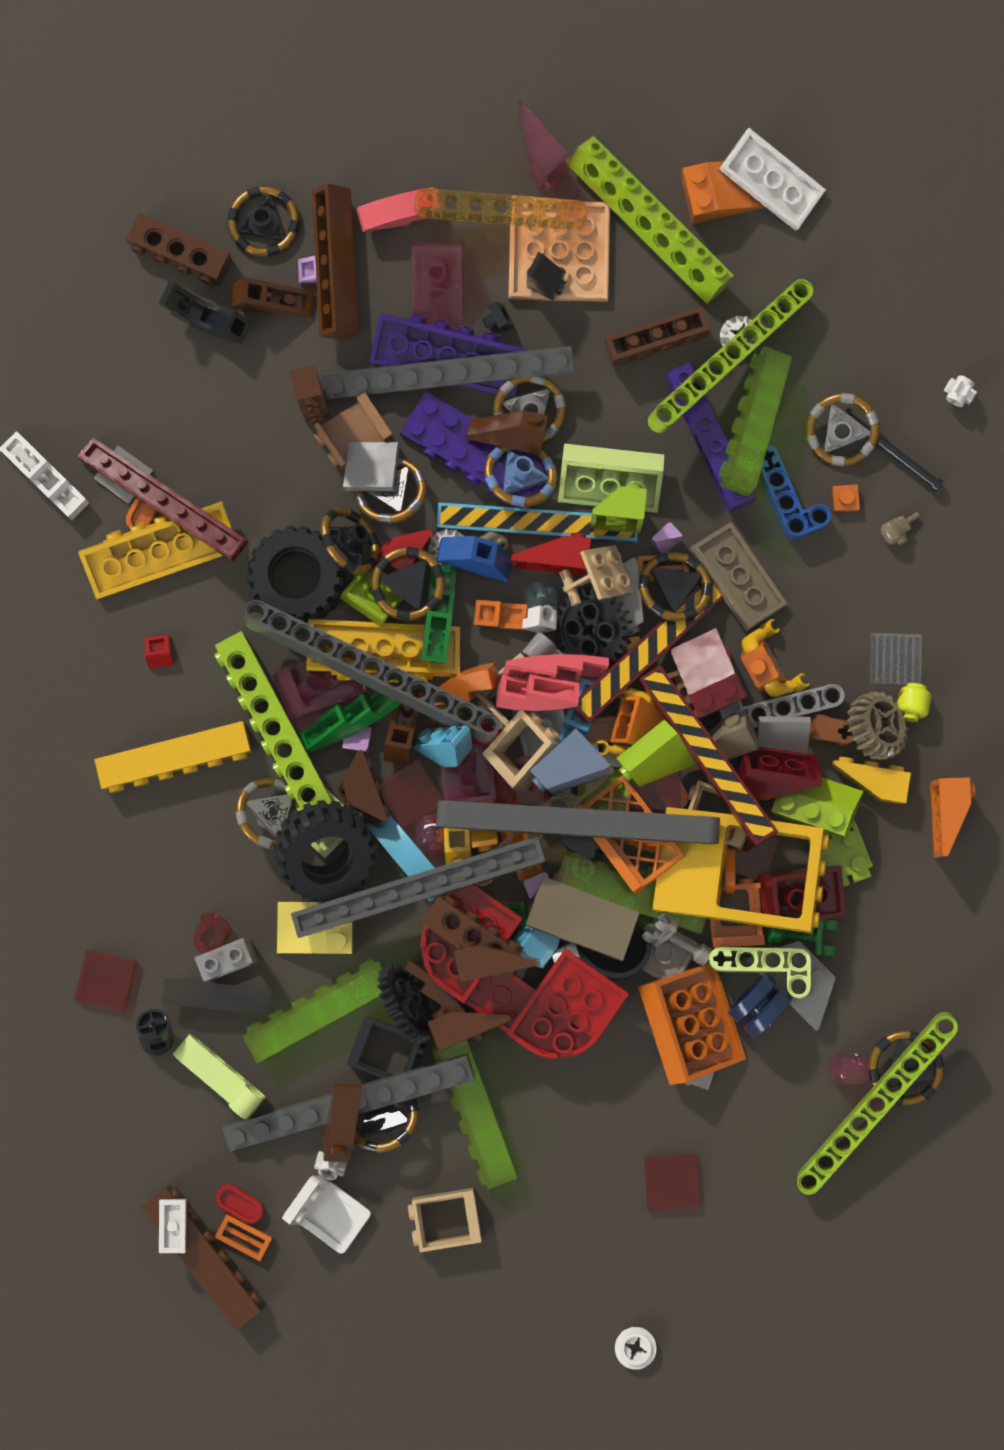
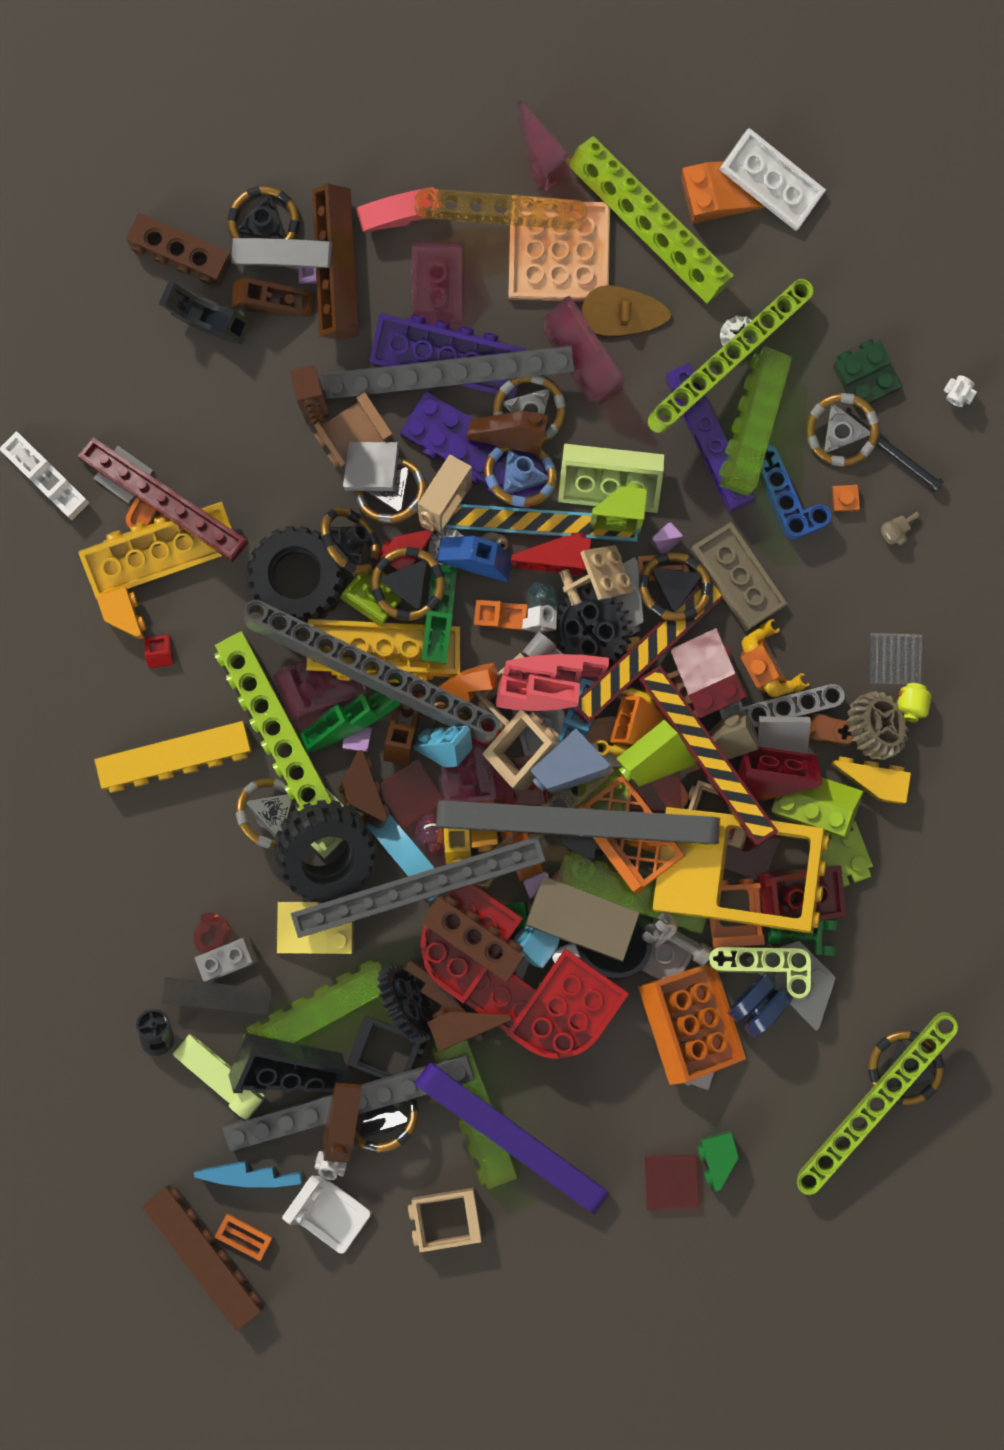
(105, 980): clear red tile -> none
(120, 611): none -> light orange slope
(172, 1225): white plate -> none
(239, 1175): none -> dark azure slope
(239, 1203): red tile -> none
(281, 252): none -> light grey slope
(285, 1066): none -> black wedge
(444, 494): none -> tan window
(484, 961): reddish brown slope -> none
(498, 317): black tile -> none
(511, 1138): none -> dark purple beam
(546, 277): black slope -> none
(591, 361): none -> clear pink slope
(622, 311): none -> pearl gold shield
(640, 1359): white gear -> none
(657, 336): reddish brown brick -> none
(720, 1157): none -> green slope
(729, 871): orange tile -> none
(848, 1069): clear pink head -> none
(867, 372): none -> dark green plate
(949, 808): orange slope -> none

